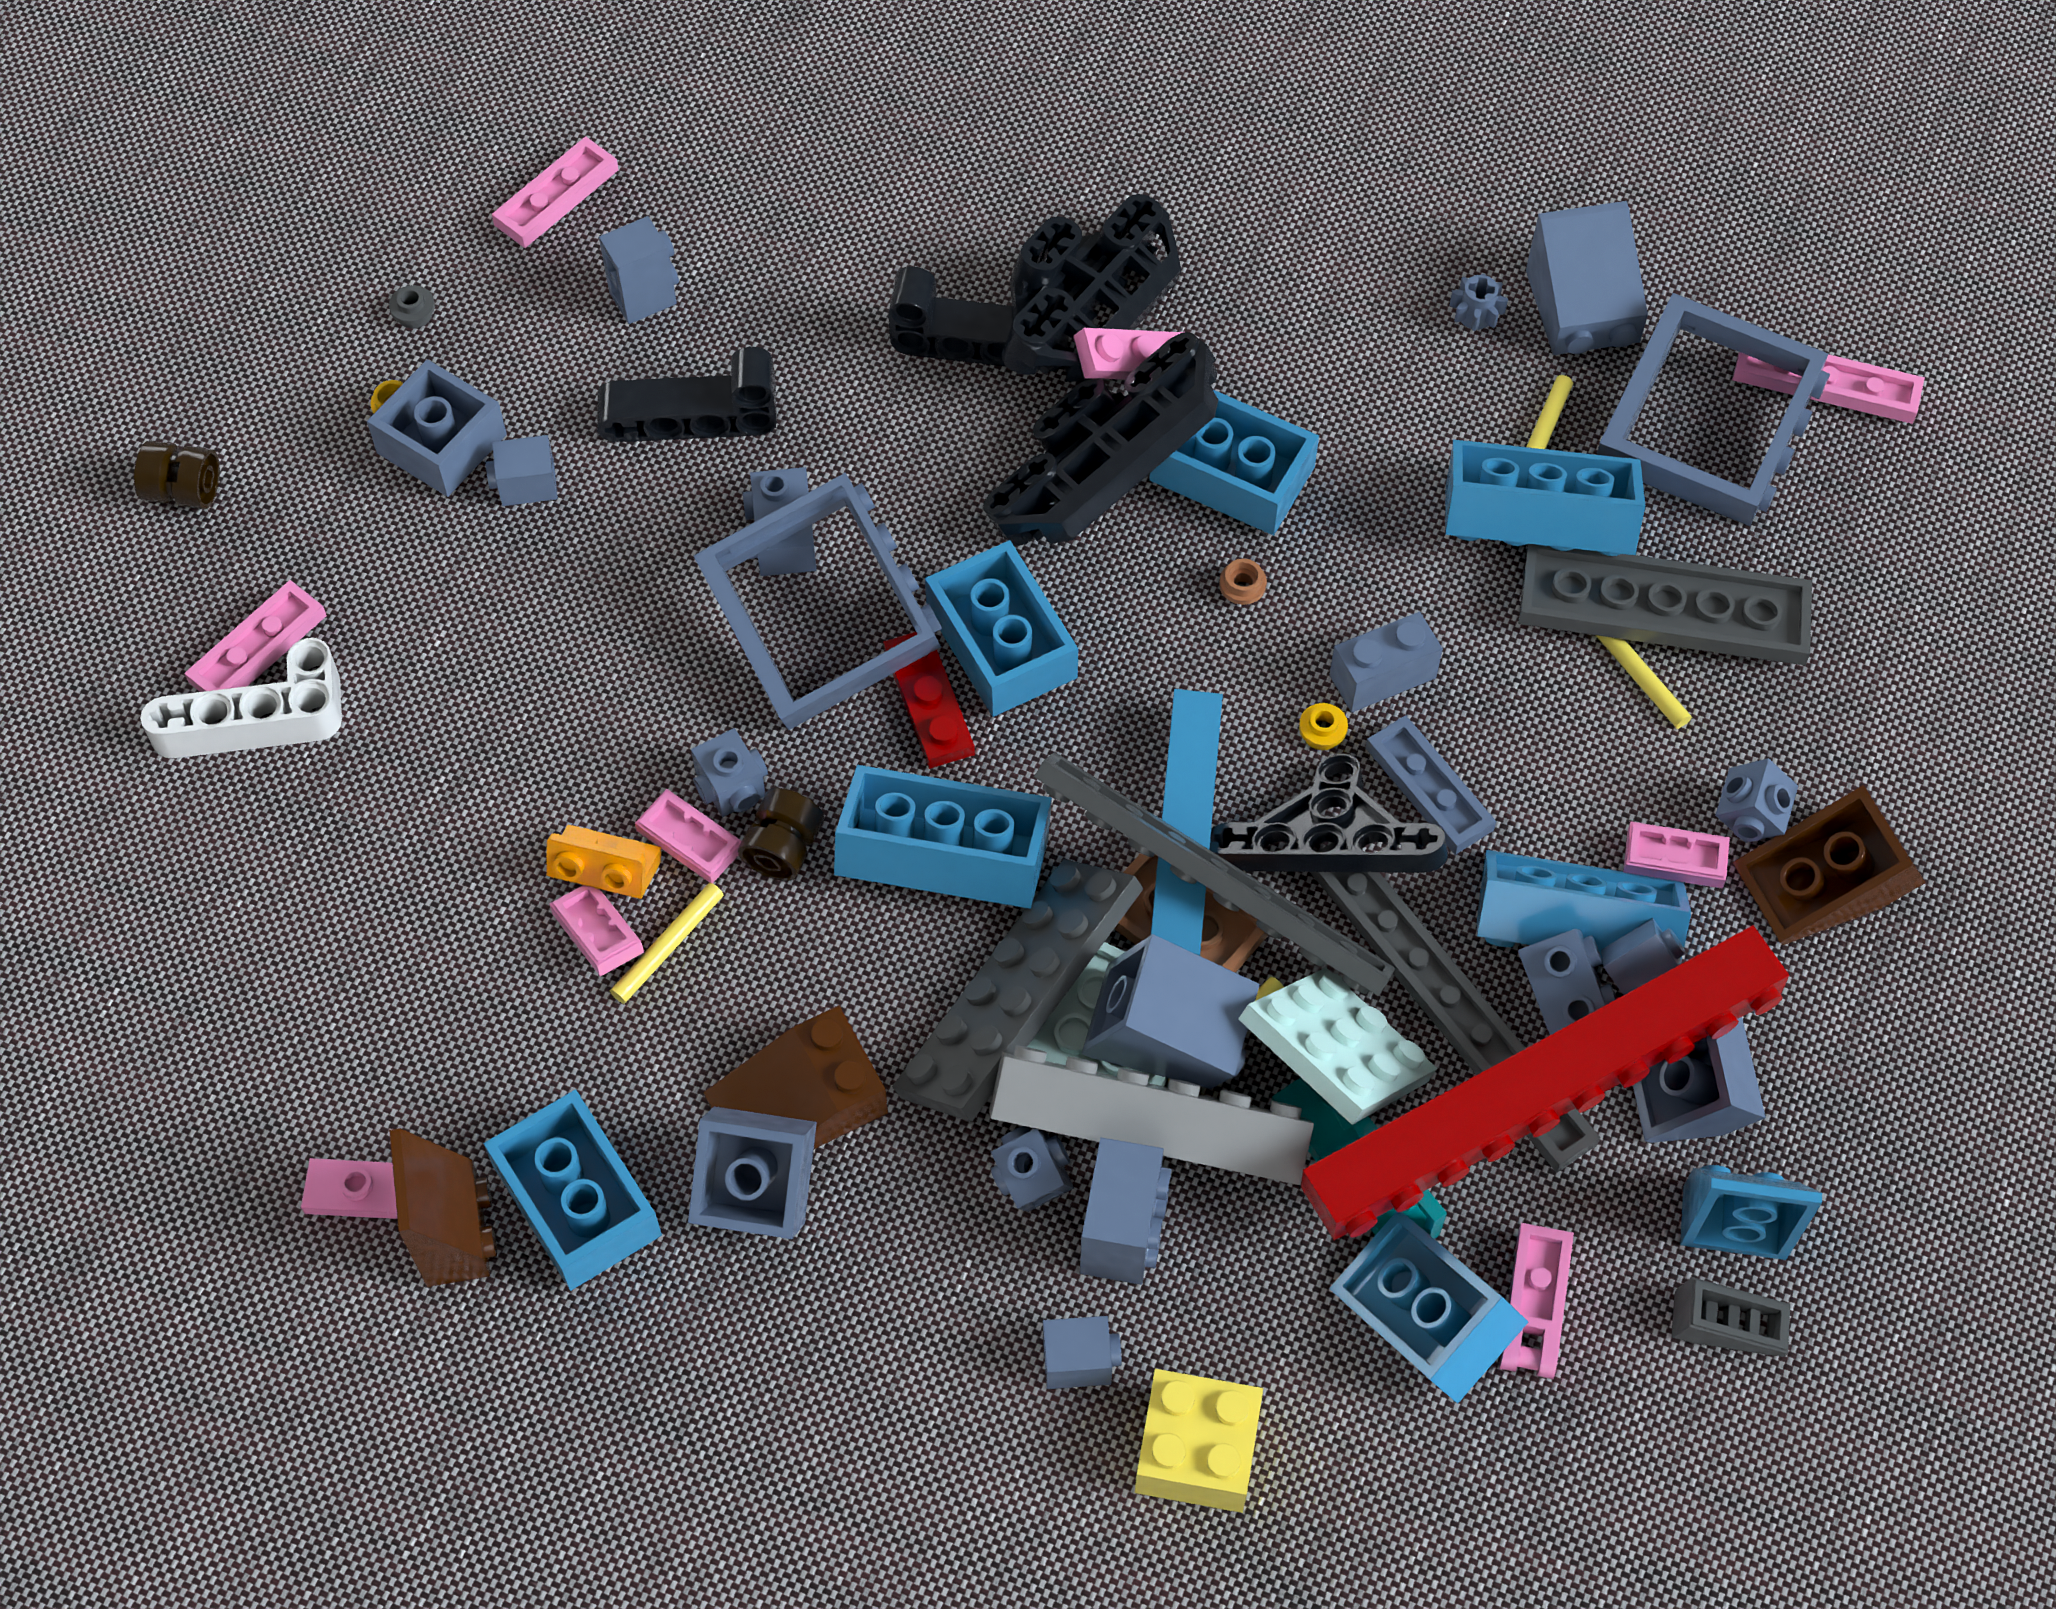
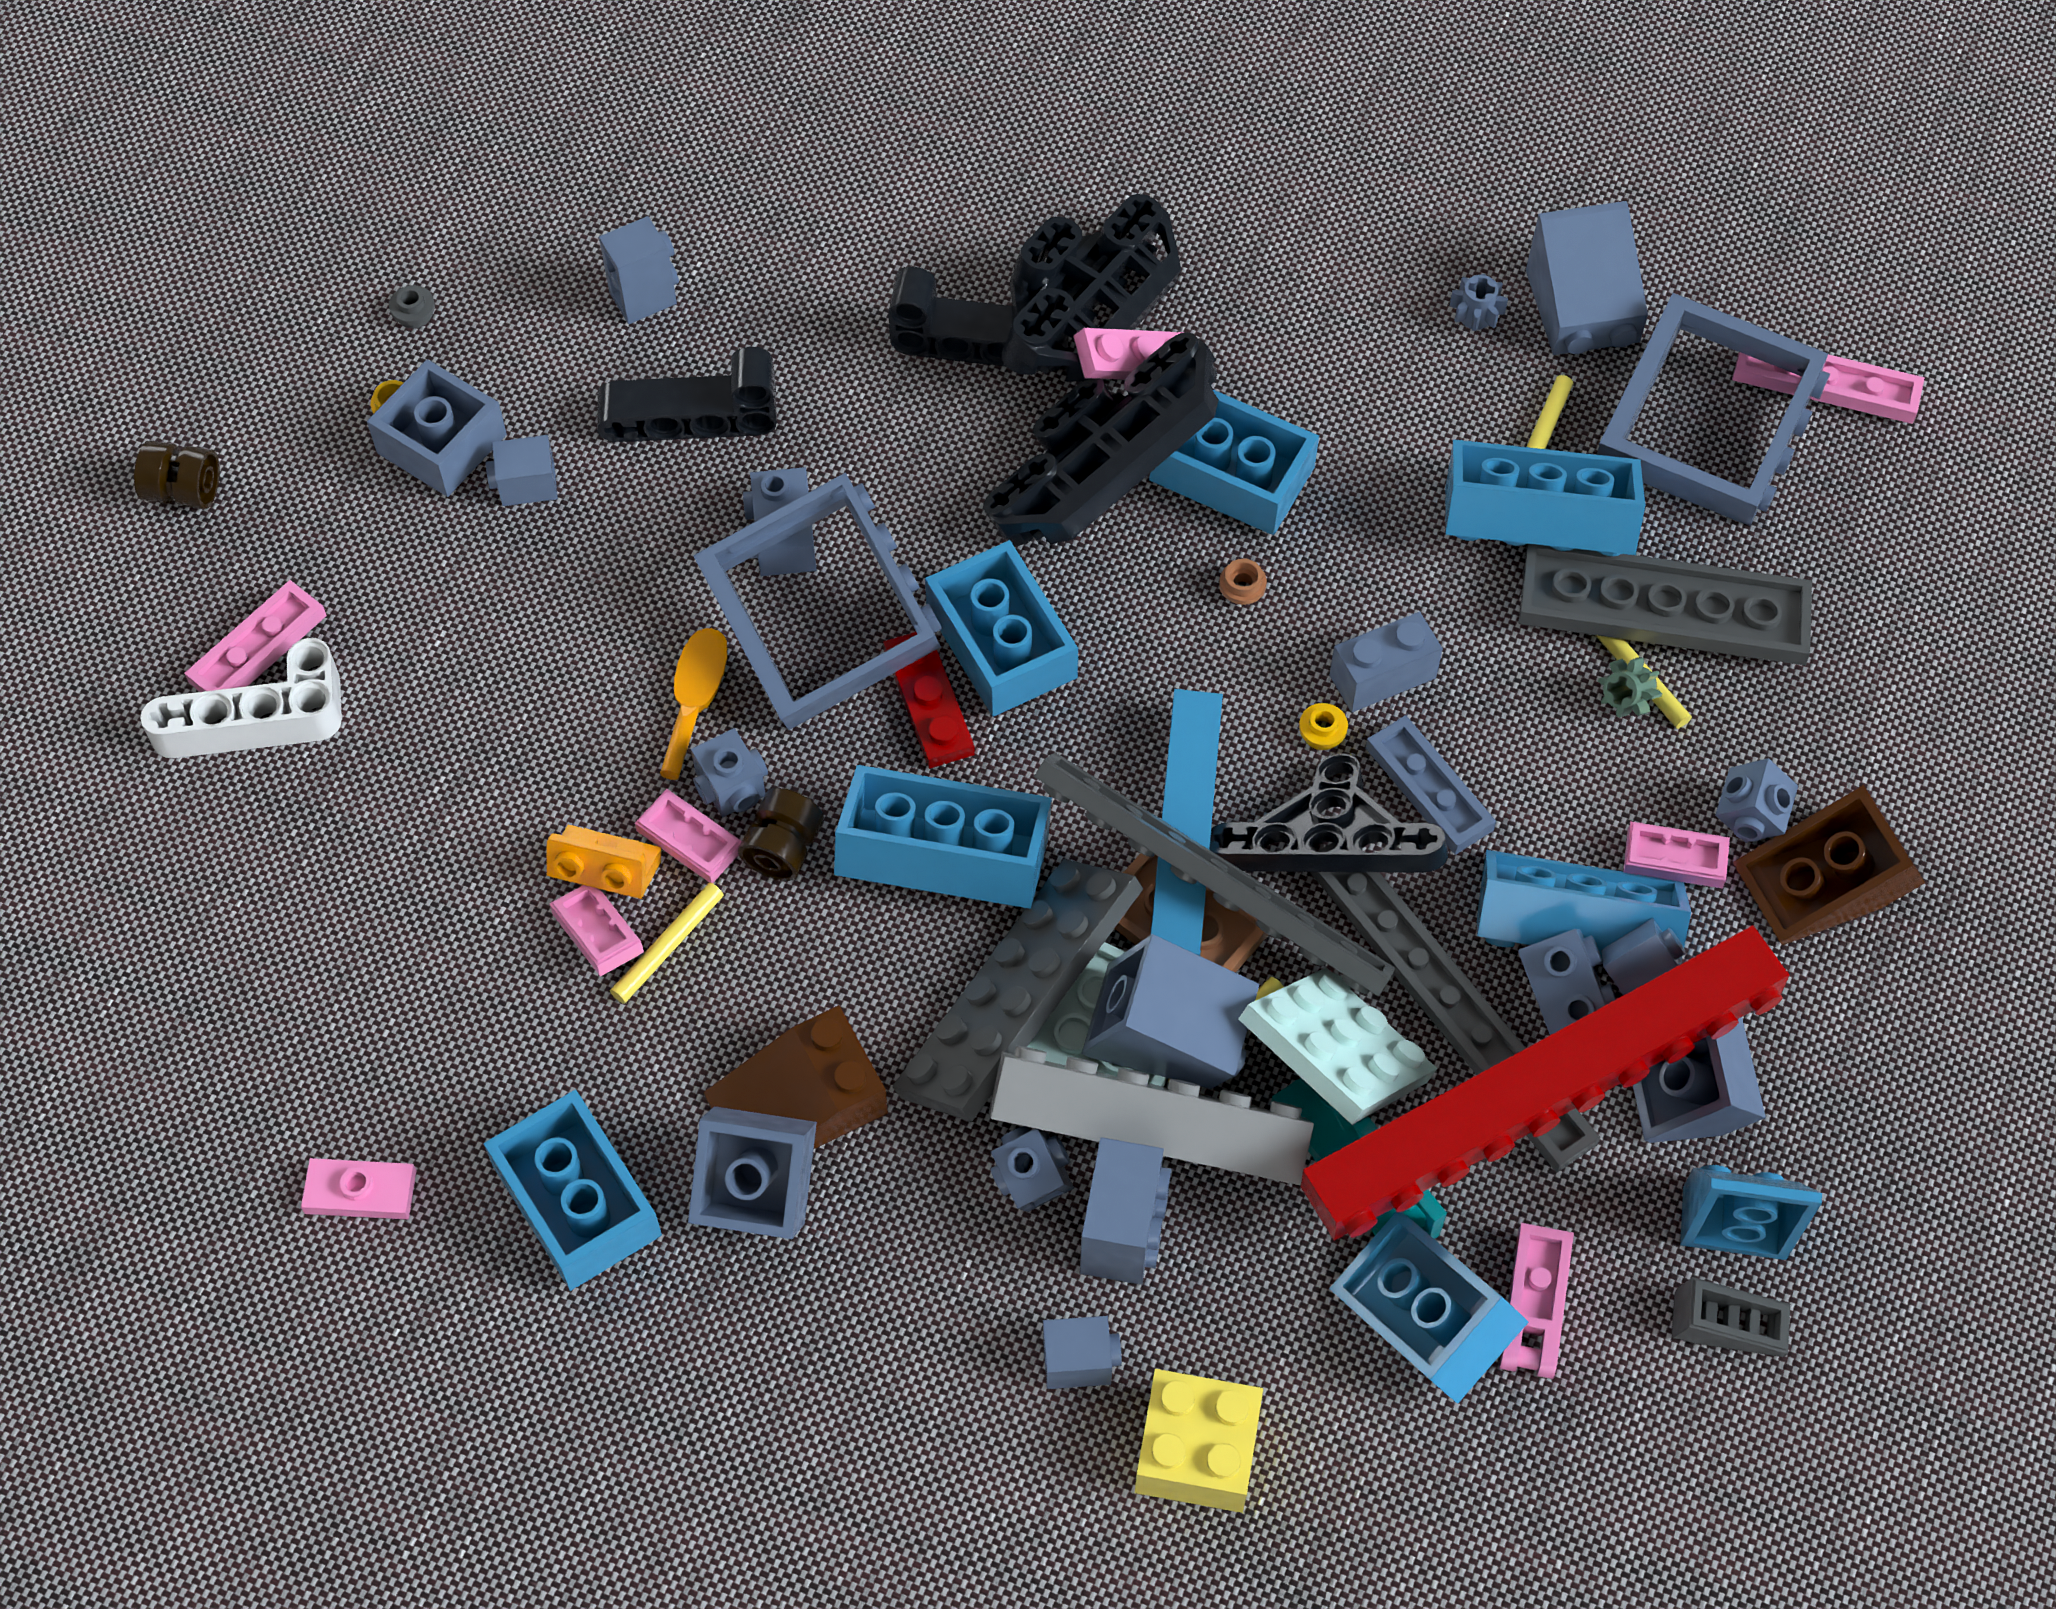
(441, 1210): reddish brown slope -> none
(555, 192): bright pink plate -> none
(695, 685): none -> light orange piece
(1630, 687): none -> sand green gear

